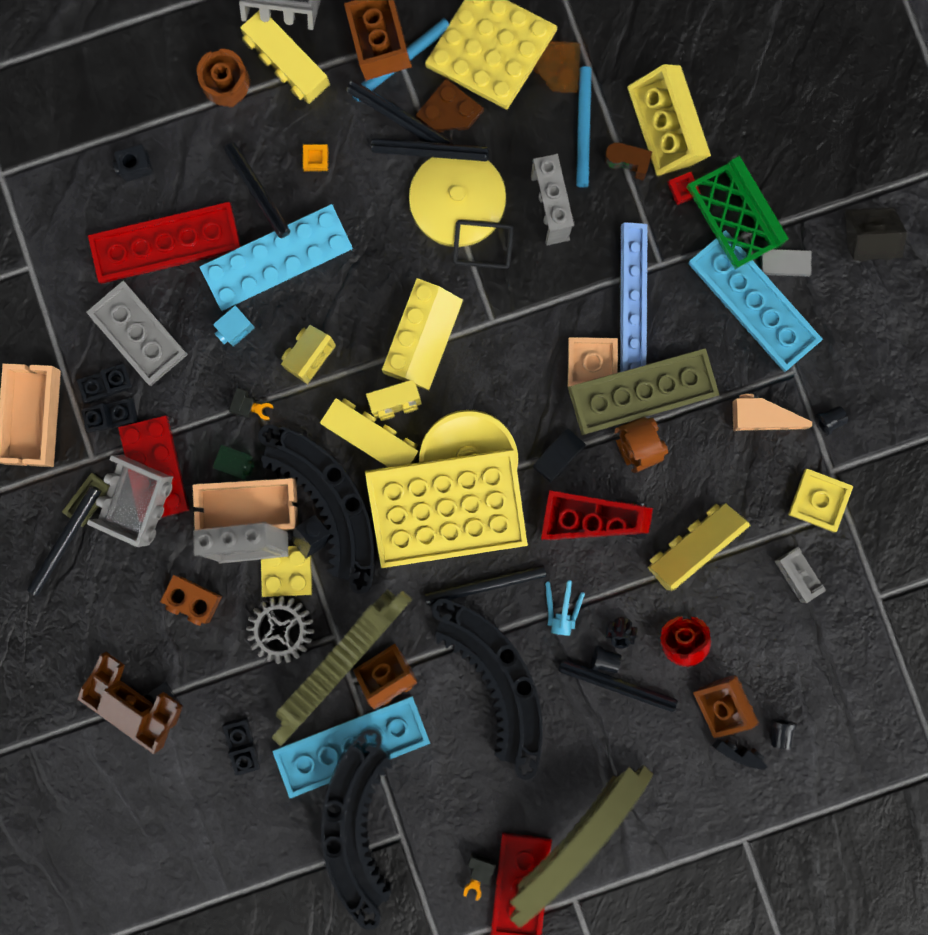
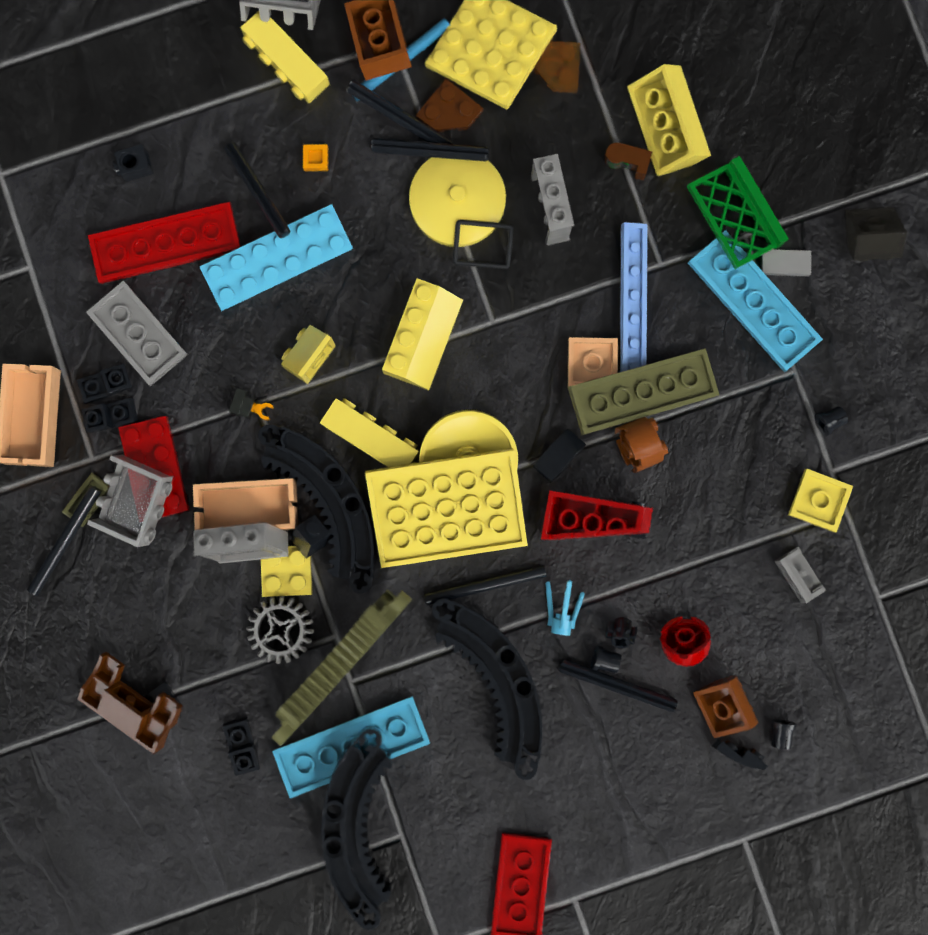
(193, 593): dark orange brick -> none
(233, 326): medium azure brick -> none
(233, 462): clear green brick -> none
(234, 76): dark orange brick -> none
(385, 677): dark orange brick -> none
(394, 399): light yellow piece -> none
(481, 871): pearl dark grey piece -> none
(579, 845): olive gear -> none
(583, 127): dark azure piece -> none
(679, 189): red plate -> none
(697, 546): light yellow slope -> none
(760, 414): light nougat slope -> none

